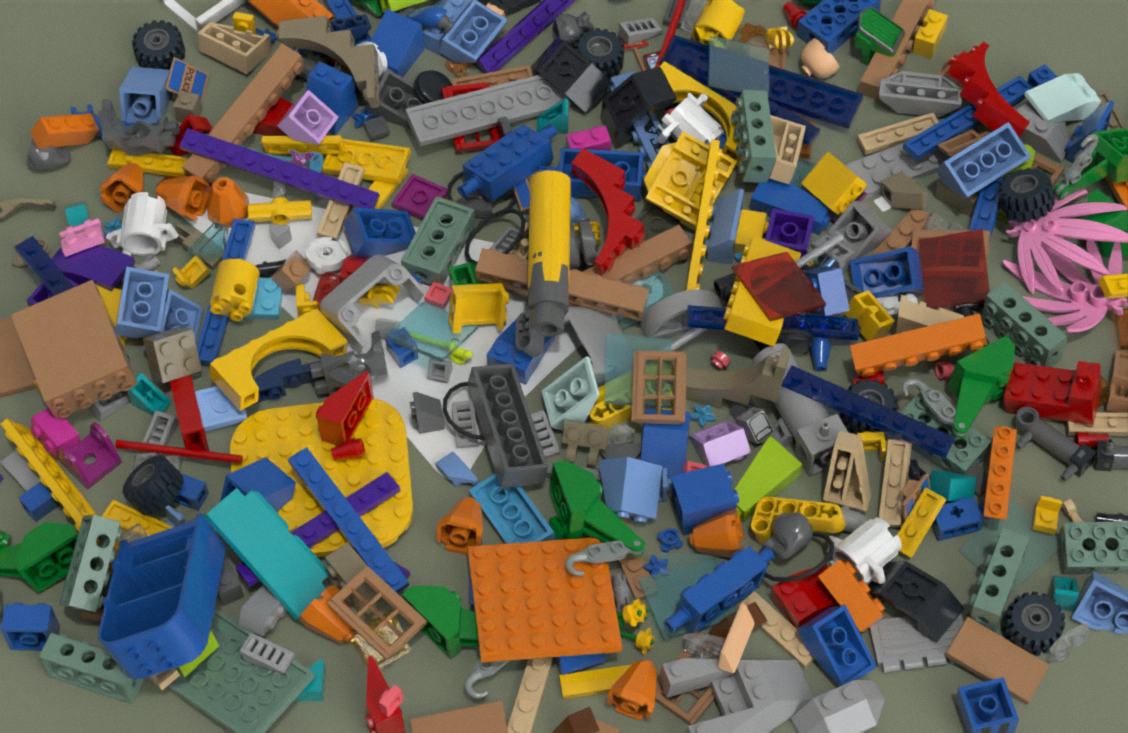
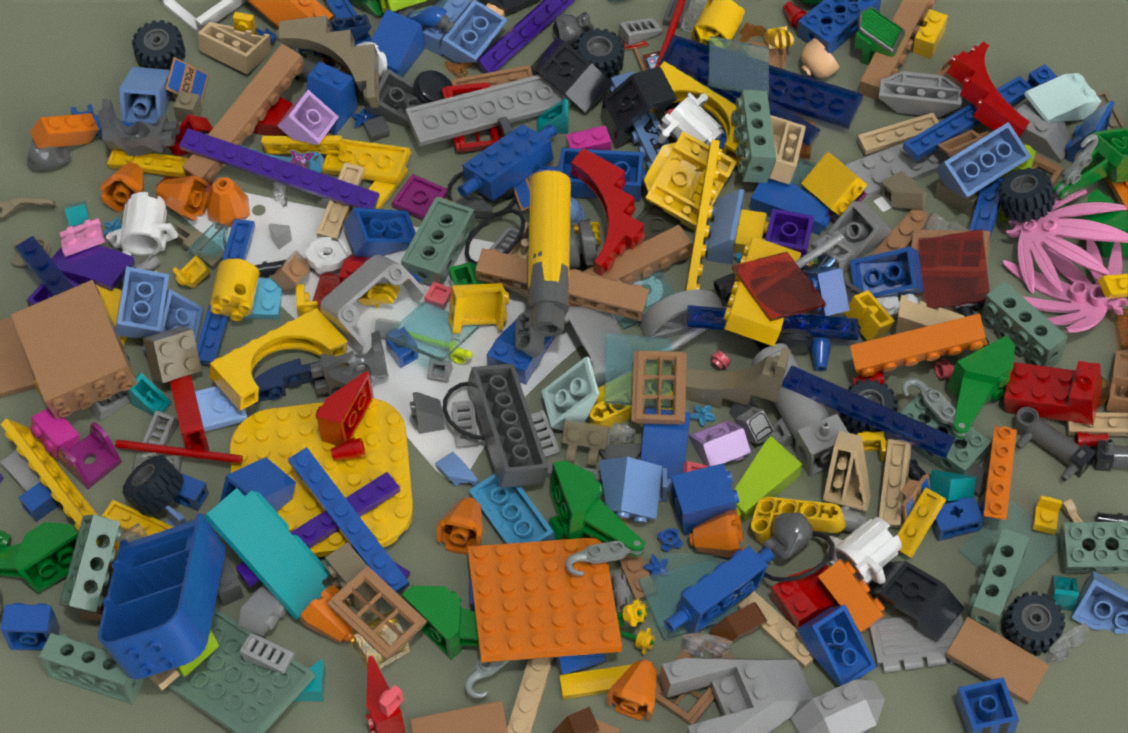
(280, 211): yellow piece -> none
(736, 640): light nougat slope -> none

